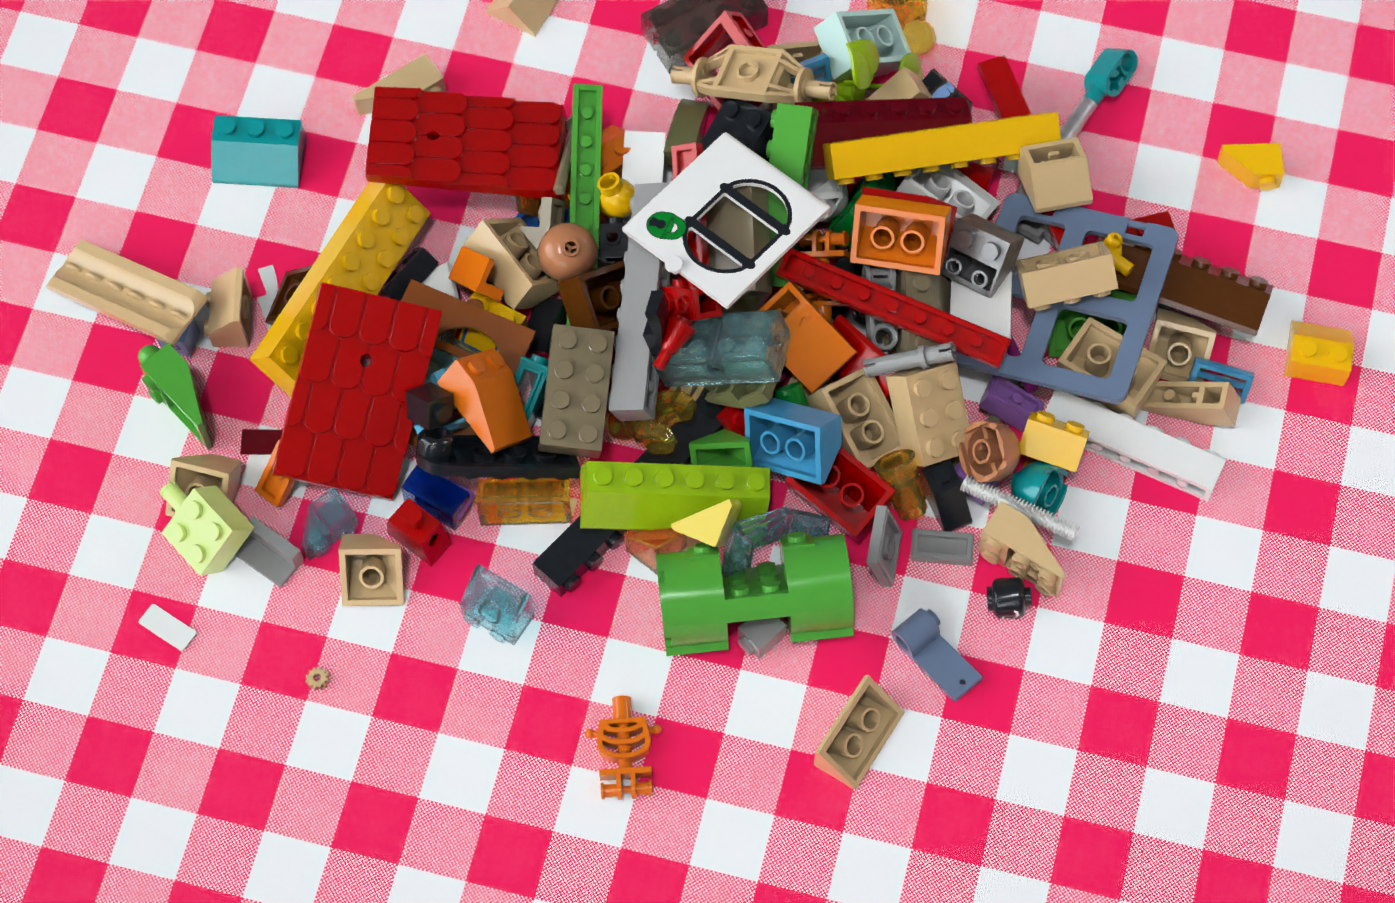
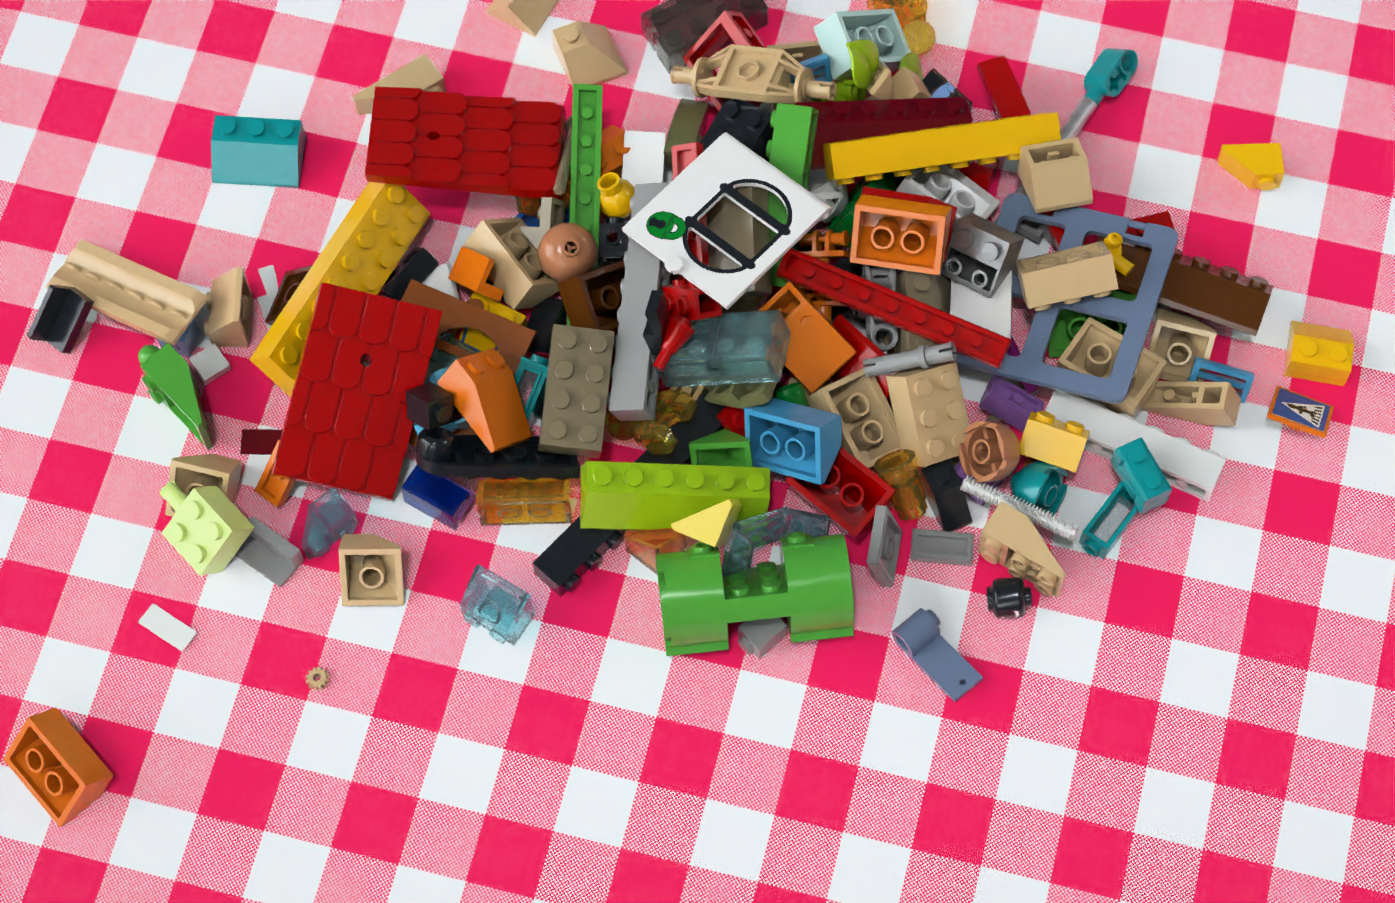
(57, 766): none -> orange slope
(61, 317): none -> black panel
(210, 364): none -> white tile
(415, 528): red torso -> none
(587, 53): none -> tan slope
(623, 727): orange torso -> none
(858, 733): tan slope -> none
(881, 84): none -> tan slope
(1109, 523): none -> teal window
(1141, 475): none -> teal brick
(1300, 412): none -> piece

